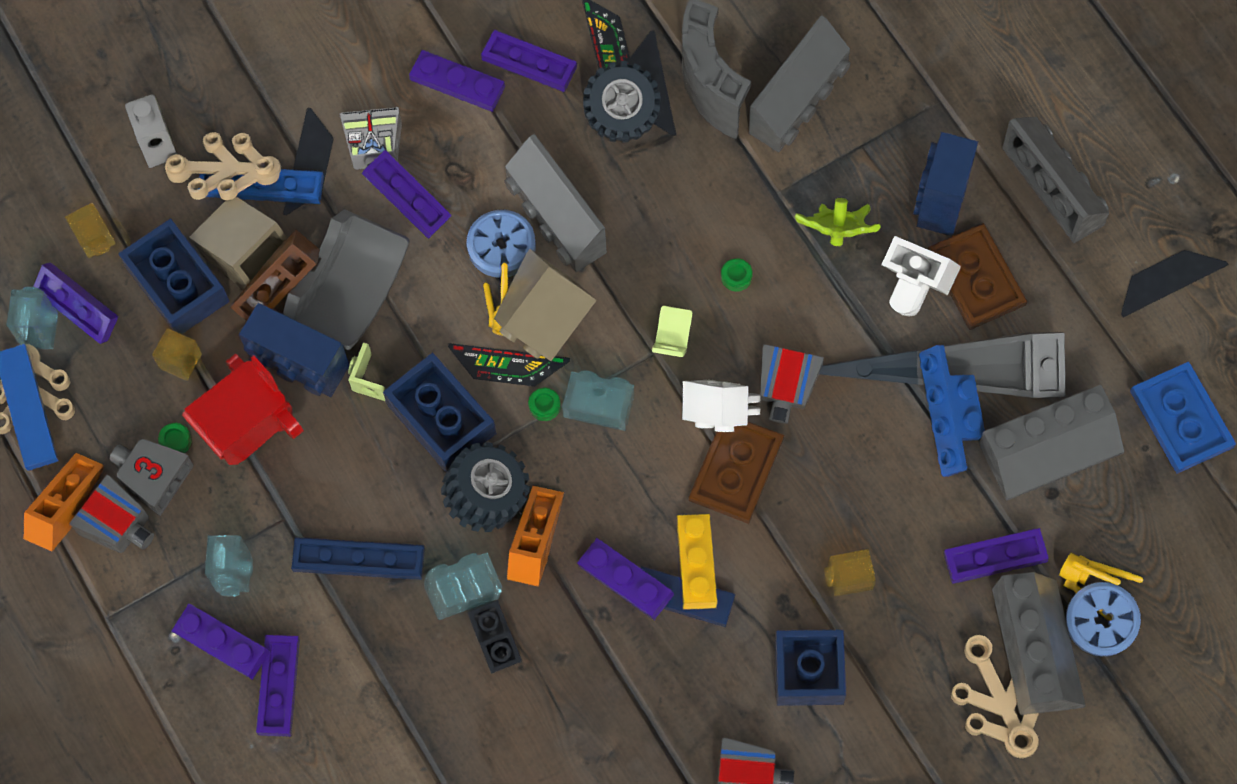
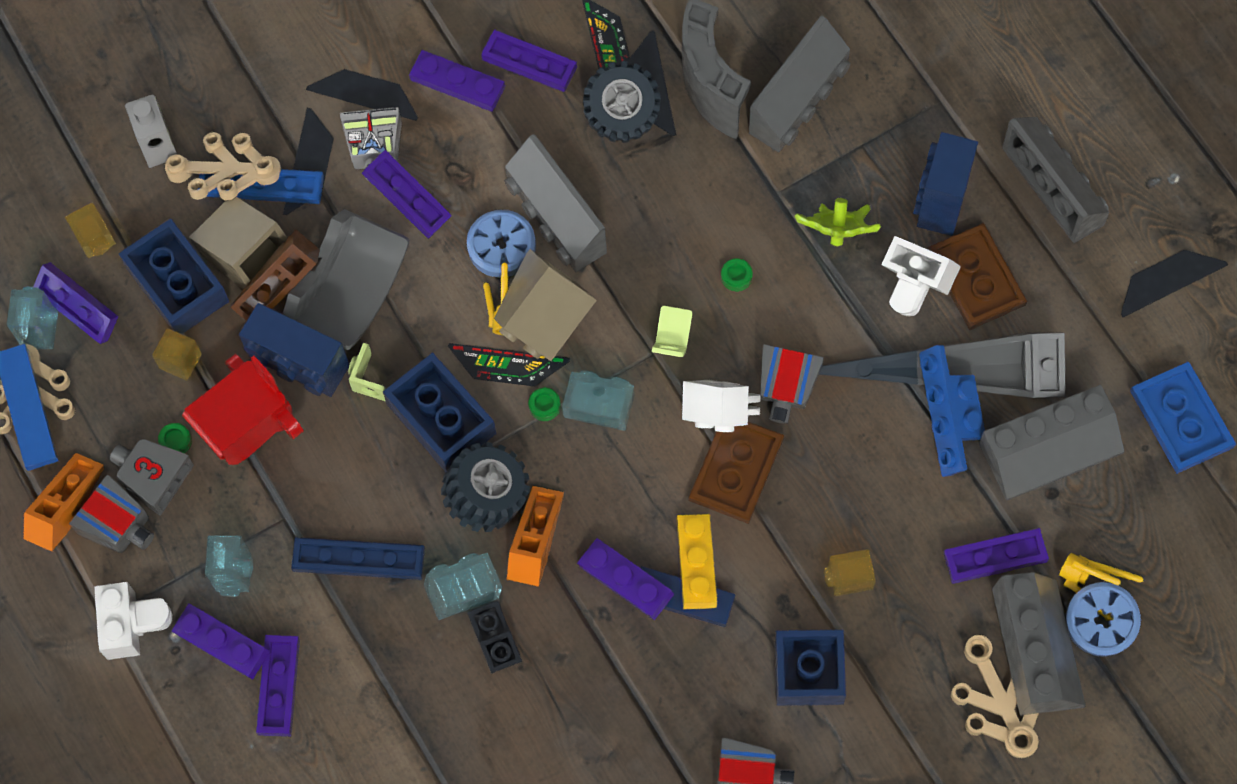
(125, 619): none -> white brick
(364, 91): none -> black sticker

